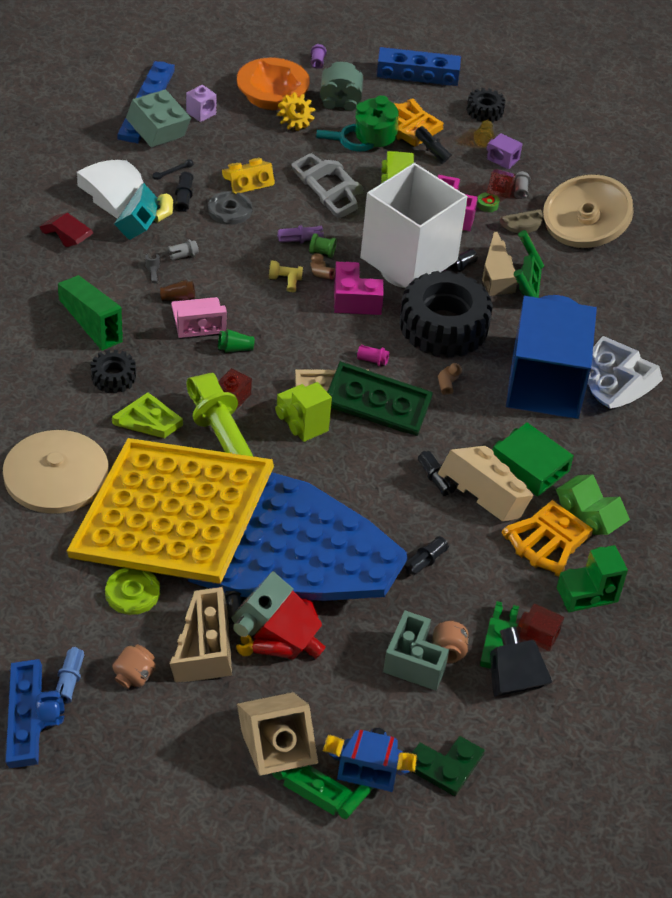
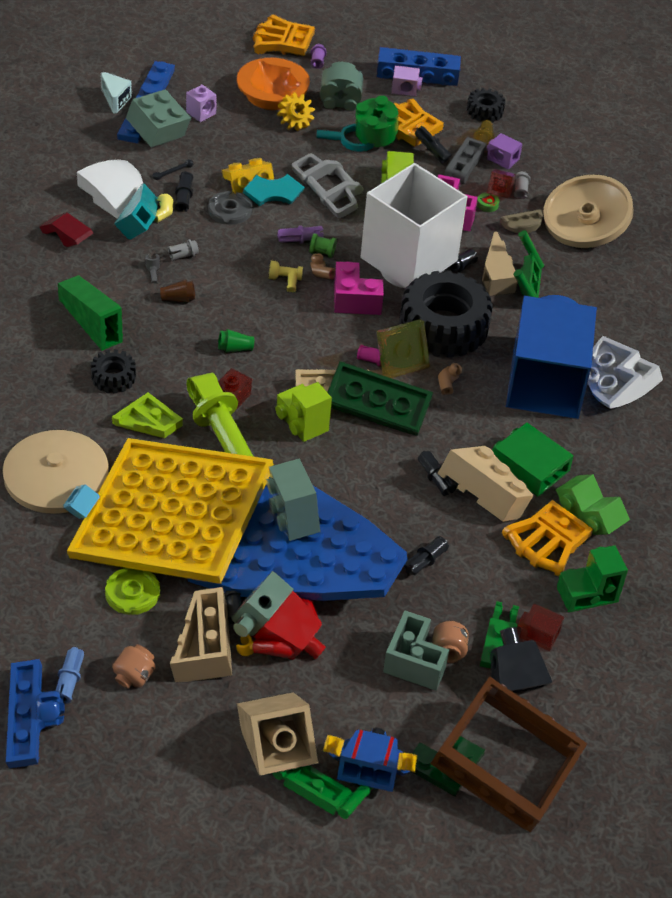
(81, 501): none -> medium azure slope
(116, 90): none -> light aqua slope
(199, 317): bright pink bracket -> none
(264, 190): none -> teal tile
(282, 36): none -> light orange plate
(293, 499): none -> sand green brick
(403, 348): none -> clear yellow tile
(406, 81): none -> lavender brick
(465, 159): none -> dark grey plate
(487, 786): none -> reddish brown window

